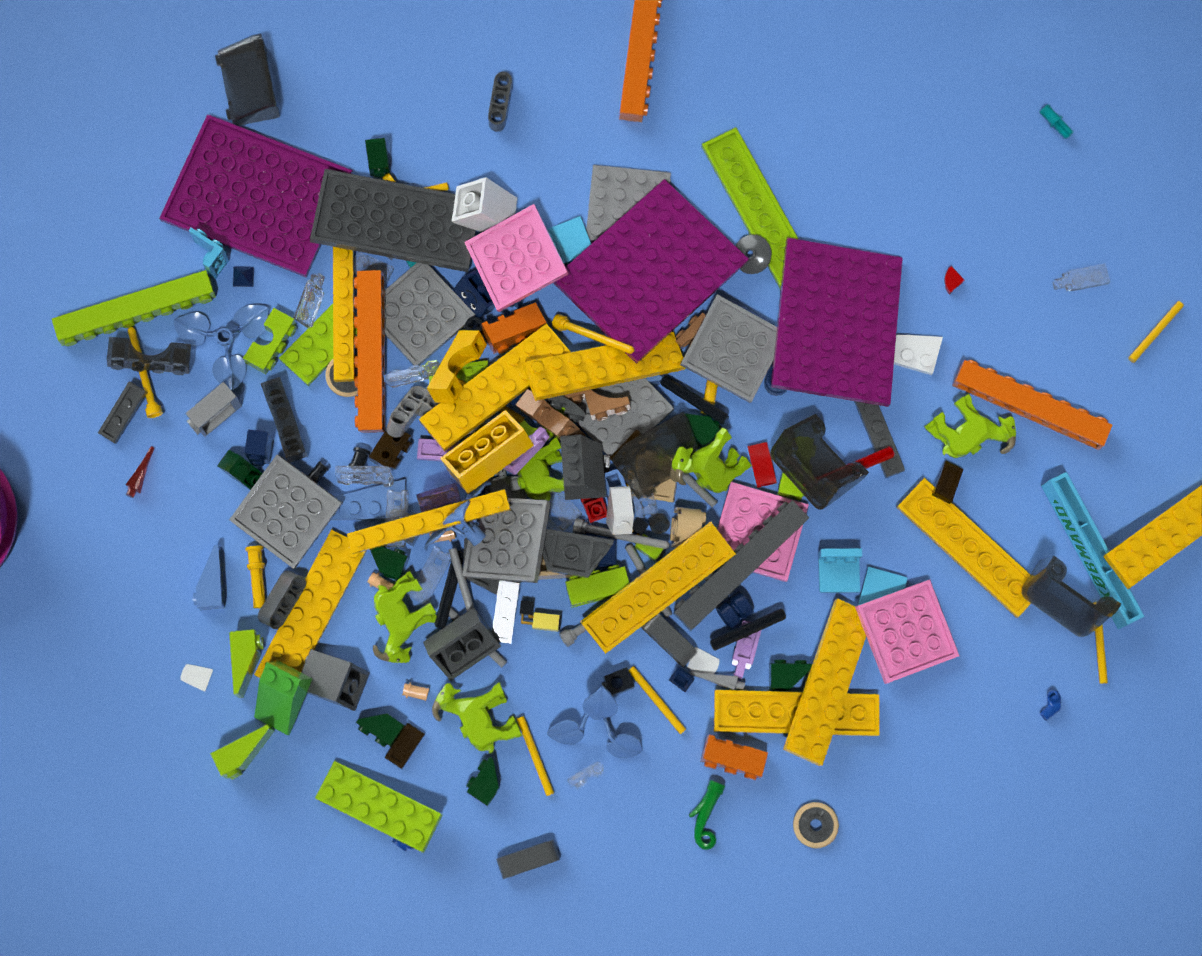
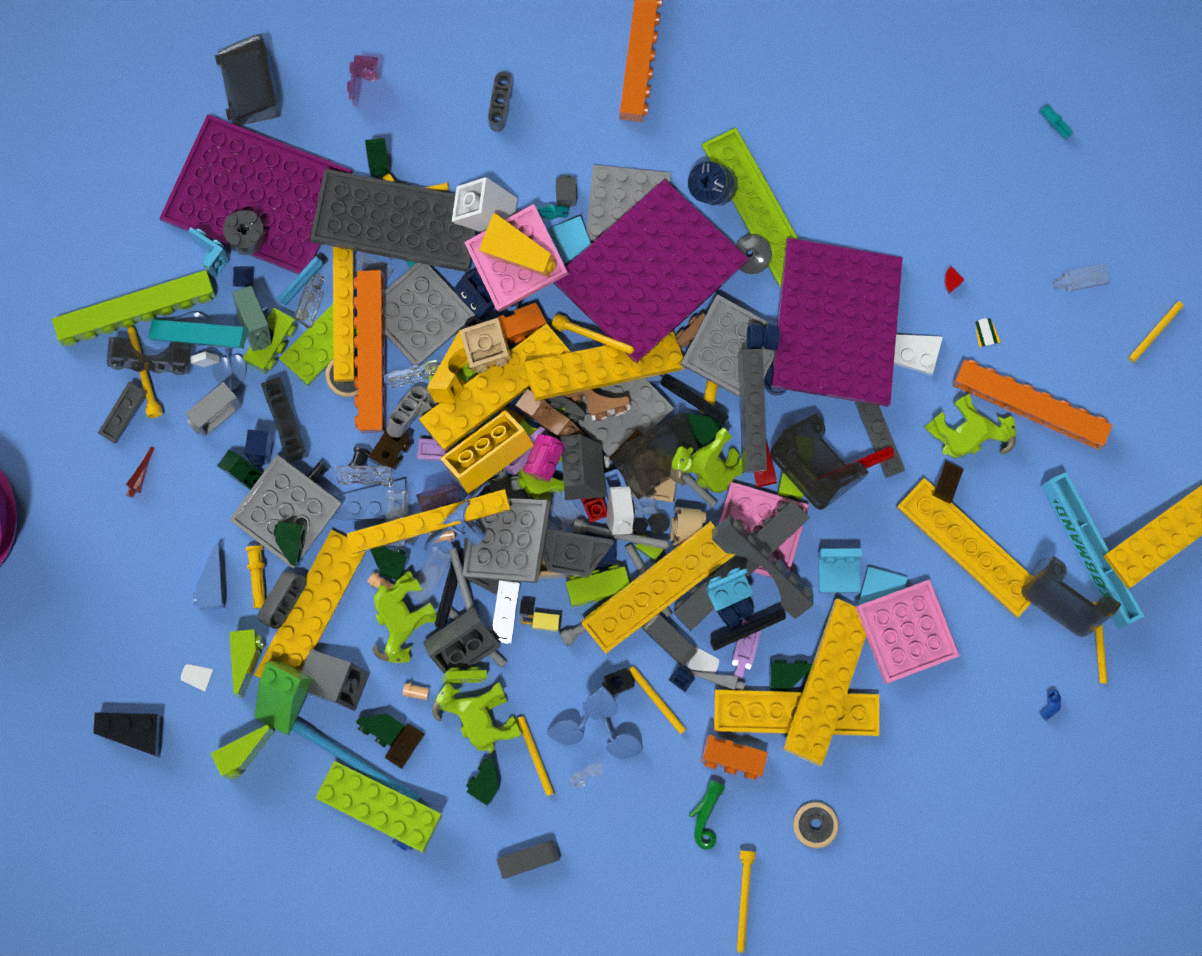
(131, 729): none -> black wedge
(198, 334): none -> teal tile
(204, 359): none -> white tile
(238, 223): none -> dark grey brick
(252, 318): none -> sand green window
(290, 540): none -> dark green slope
(300, 281): none -> dark azure axle
(309, 734): none -> dark azure piece
(365, 68): none -> bracket
(473, 675): none -> lime plate
(485, 345): none -> tan plate
(513, 247): none -> yellow slope
(544, 457): none -> dark pink brick
(552, 212): none -> teal axle
(565, 191): none -> dark grey brick
(721, 189): none -> dark blue wheel
(729, 589): none -> medium azure bracket
(735, 539): none -> dark grey arch
(747, 859): none -> yellow piece
(752, 411): none -> dark grey brick
(766, 337): none -> dark blue wheel
(986, 332): none -> sticker

